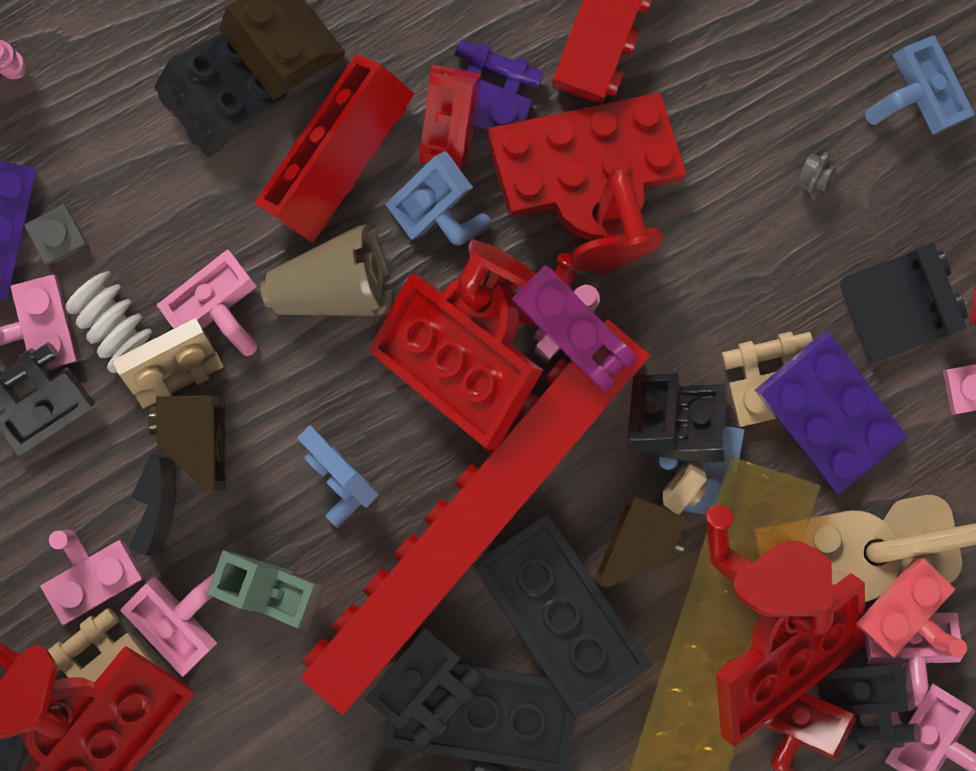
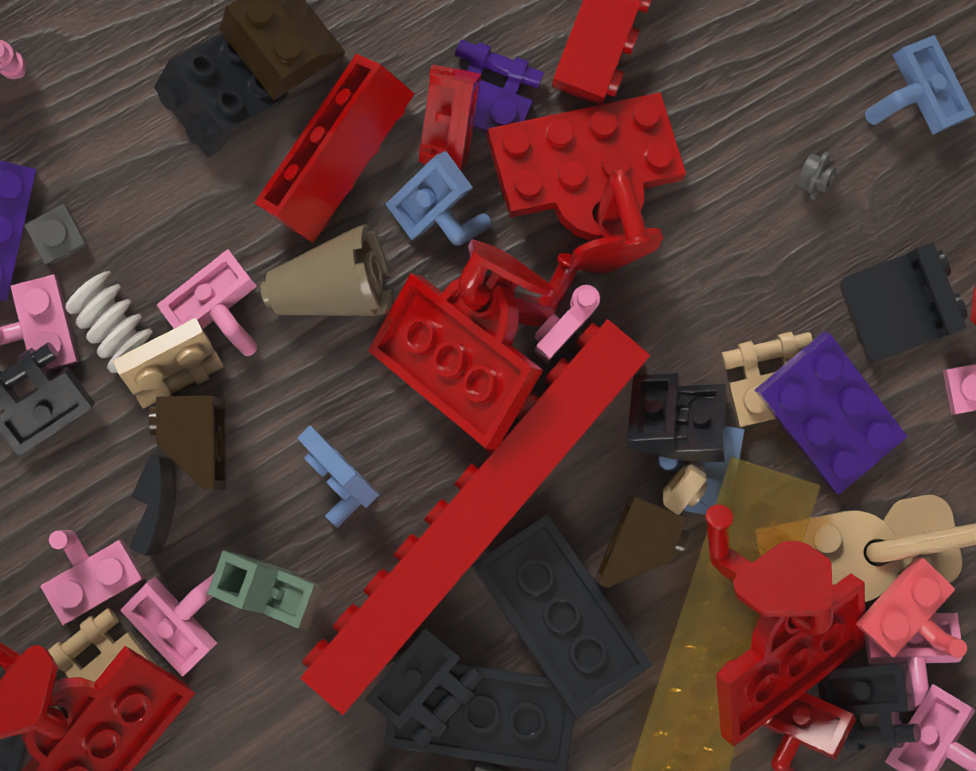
(573, 327): magenta plate -> none

